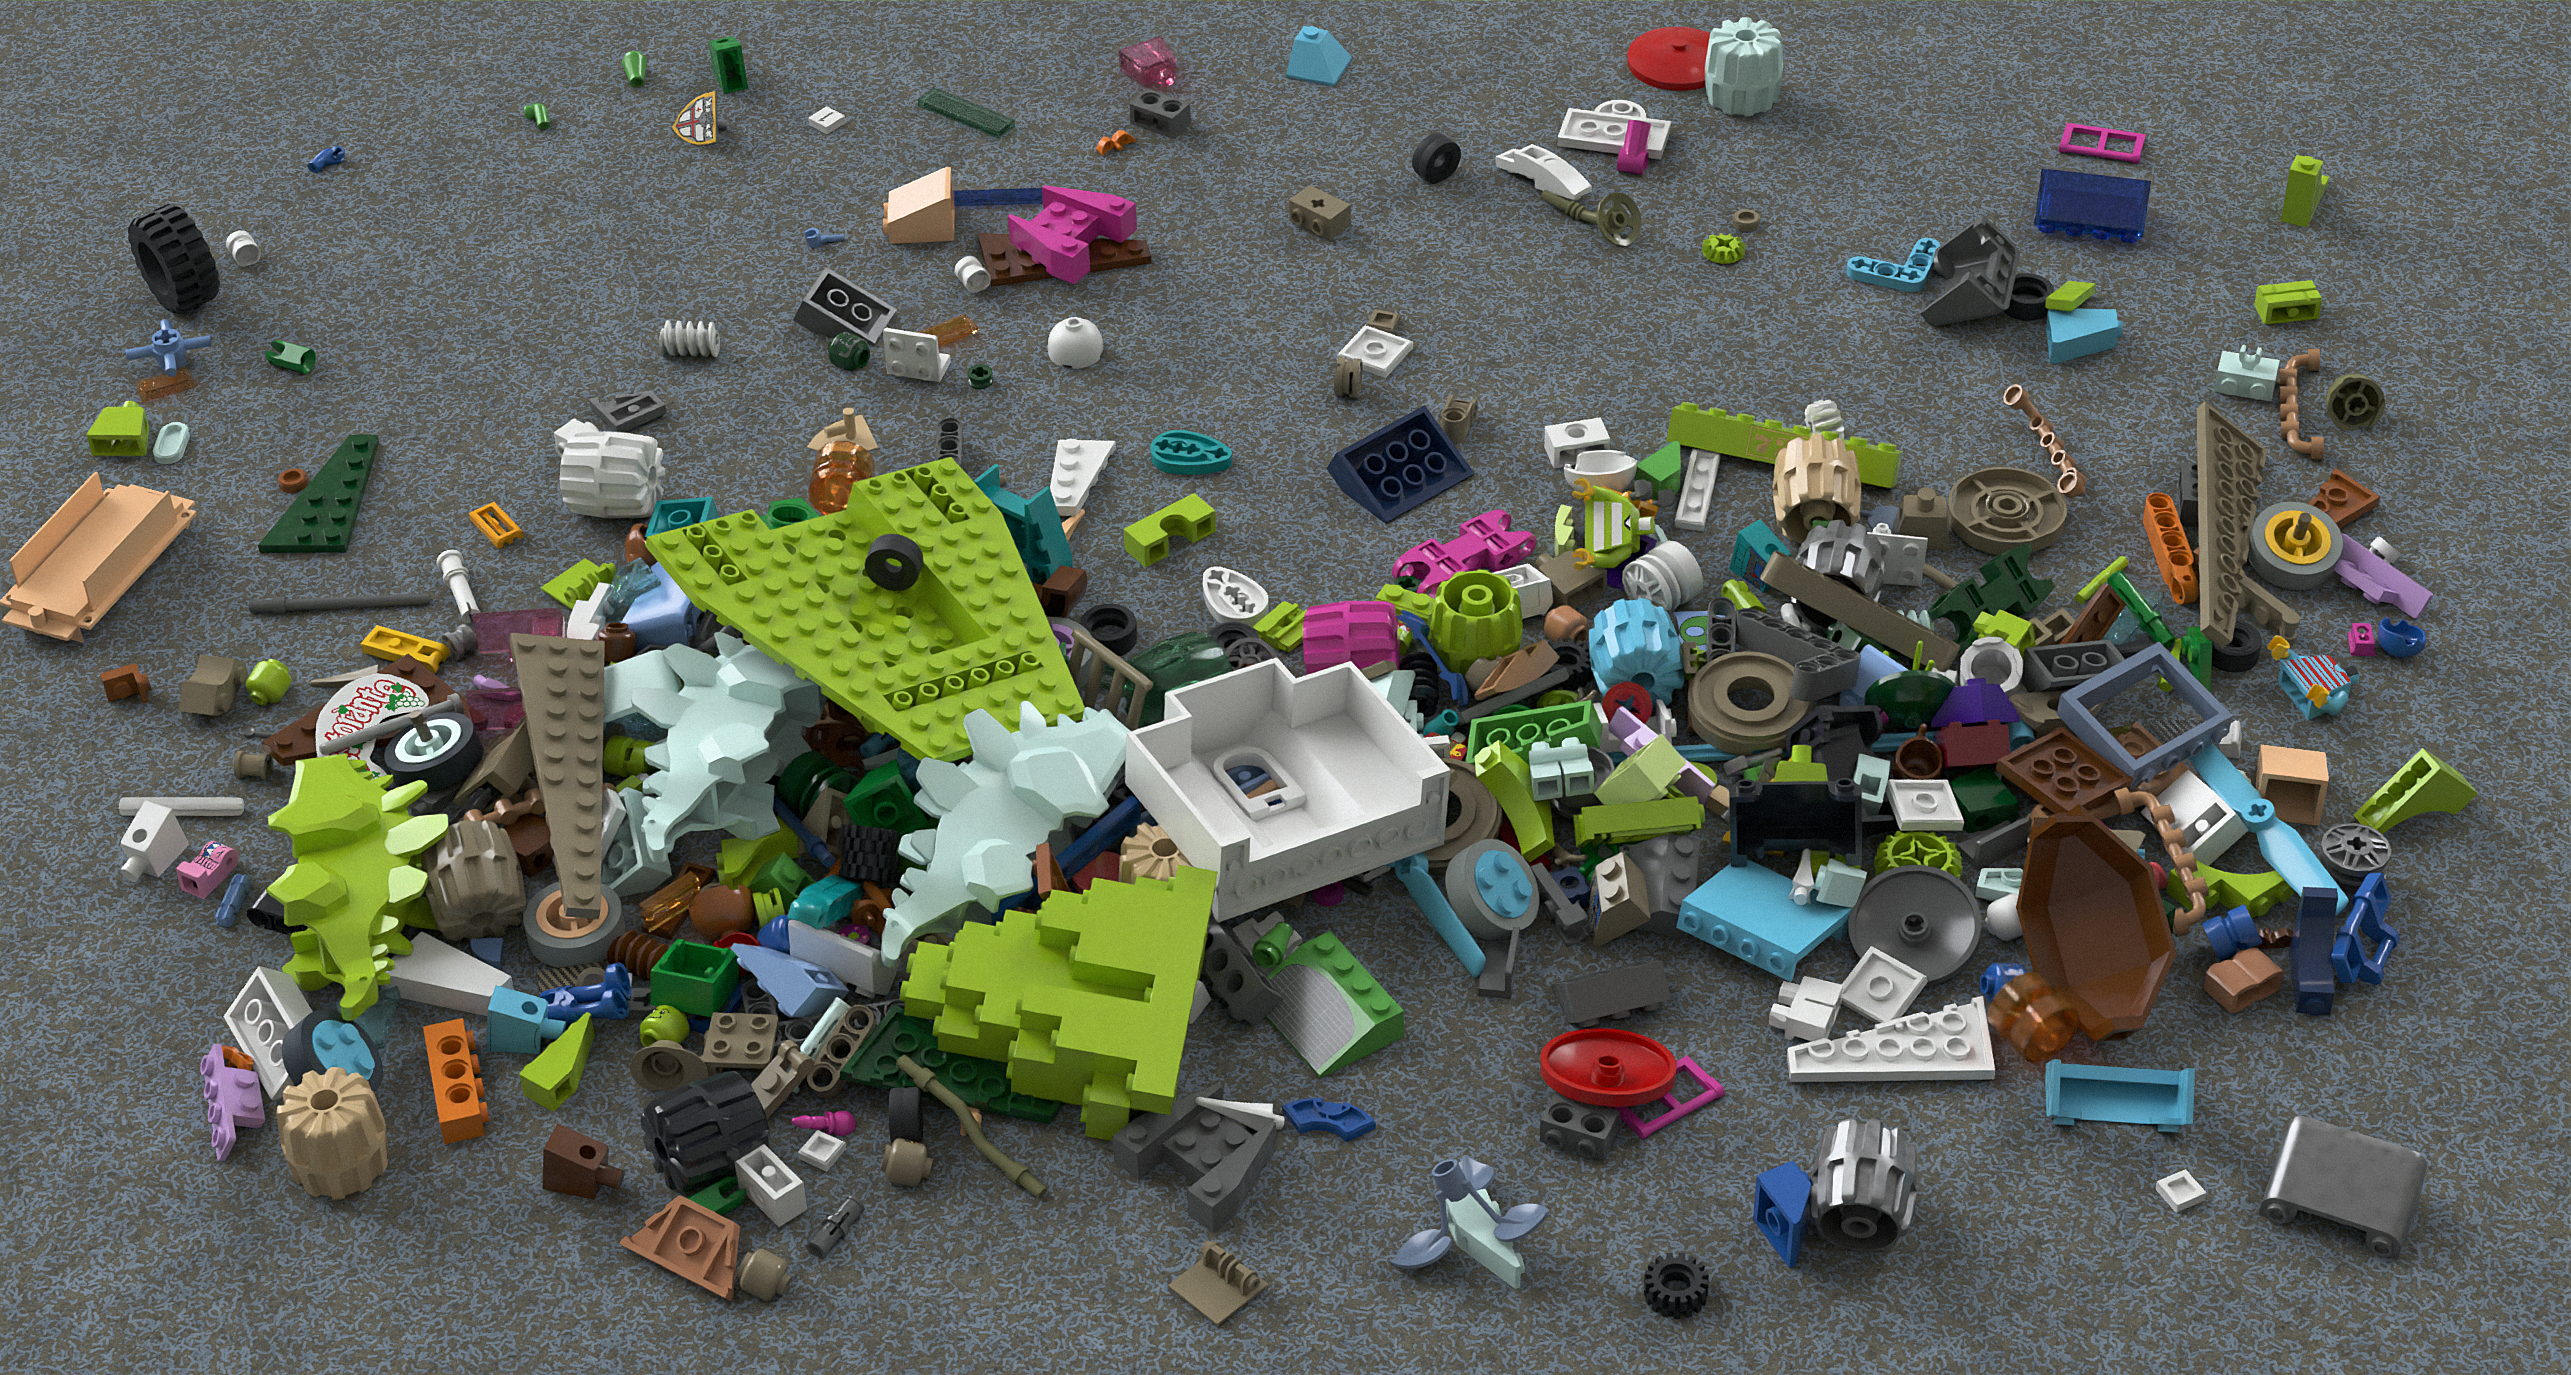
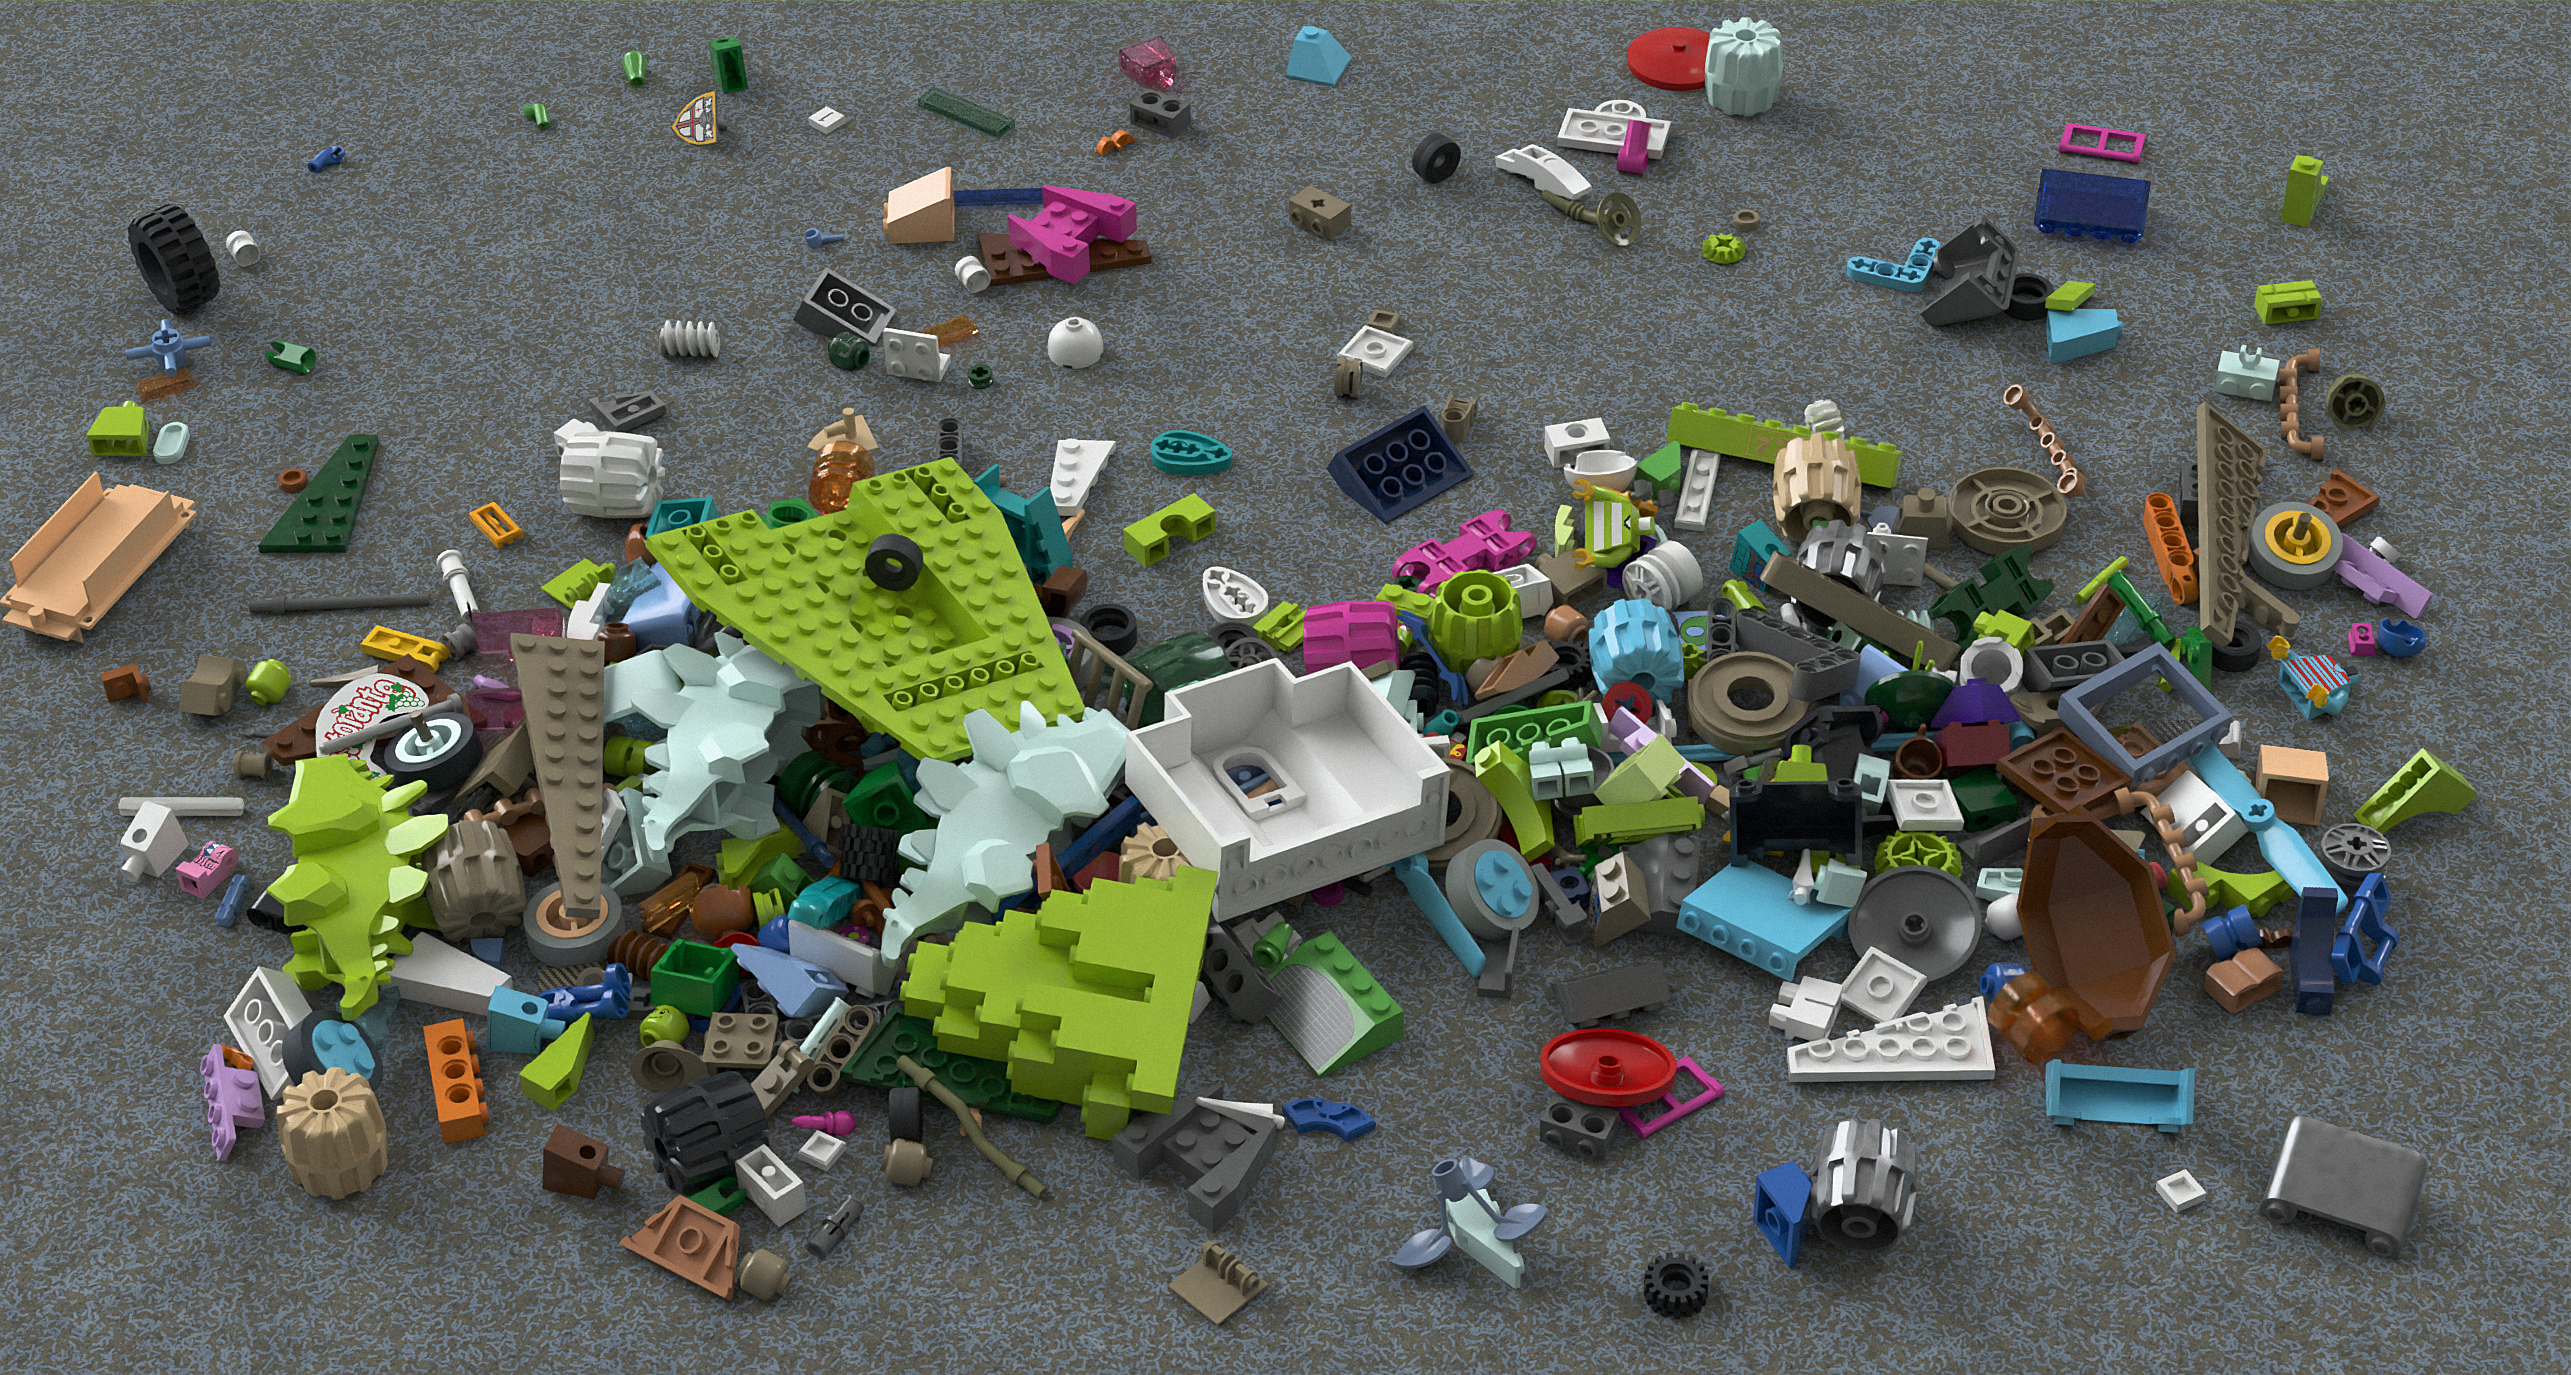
(1687, 657): dark tan tile -> none

